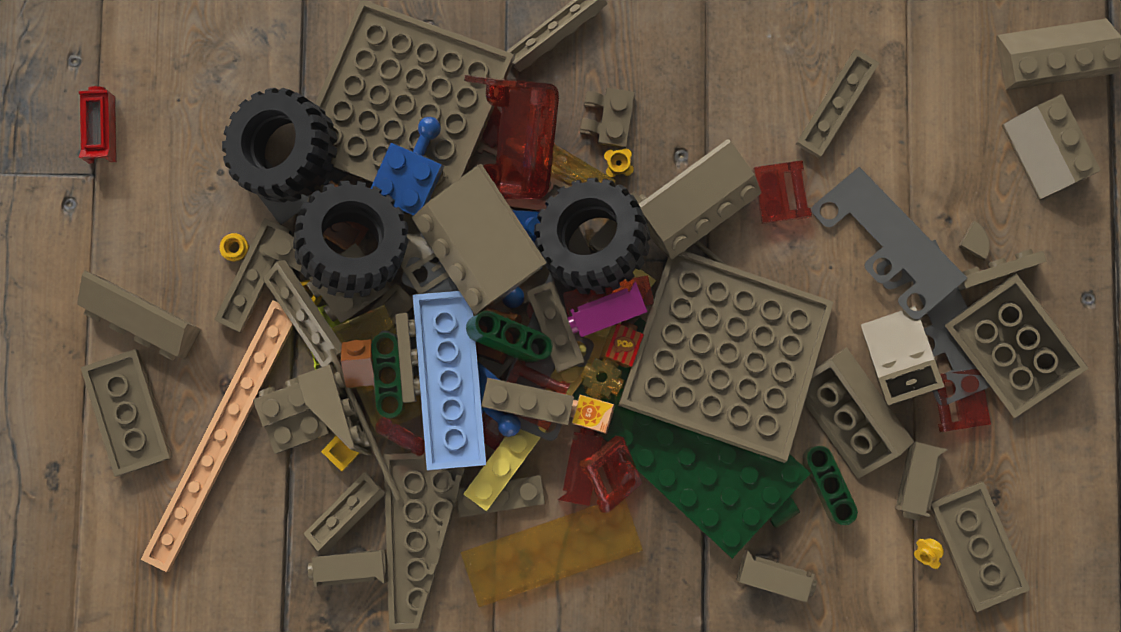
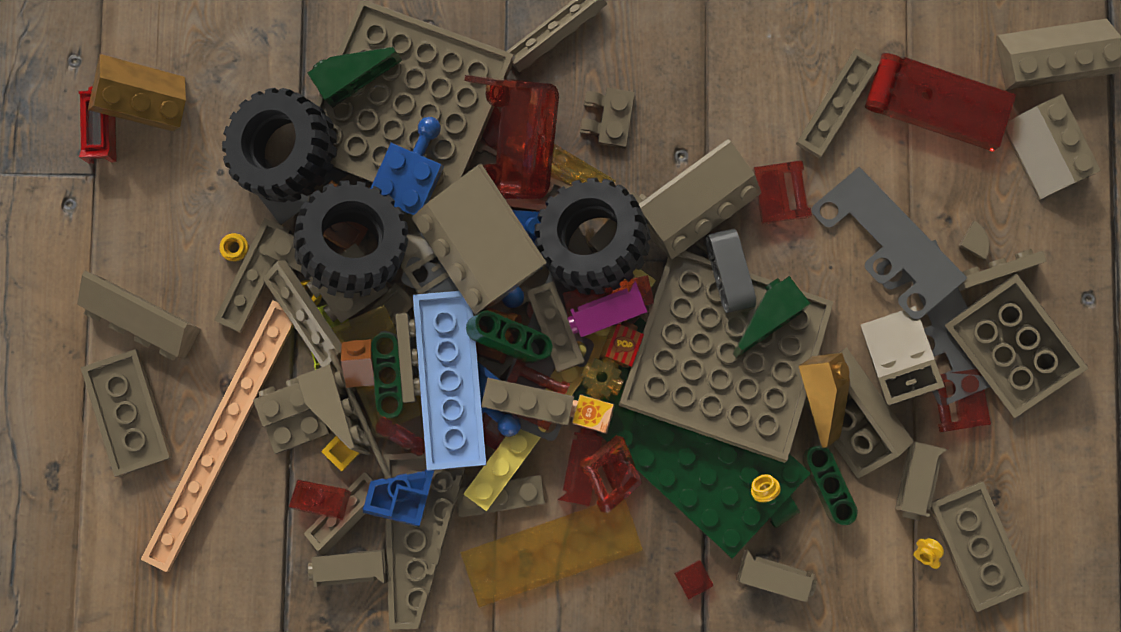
(138, 93): none -> pearl gold slope
(320, 499): none -> clear red plate
(346, 74): none -> dark green slope
(399, 497): none -> blue slope
(619, 155): yellow plate -> none
(693, 579): none -> clear red plate
(730, 270): none -> dark grey beam
(765, 488): none -> yellow plate
(776, 308): none -> dark green slope
(827, 390): none -> pearl gold slope
(955, 103): none -> clear red hinge

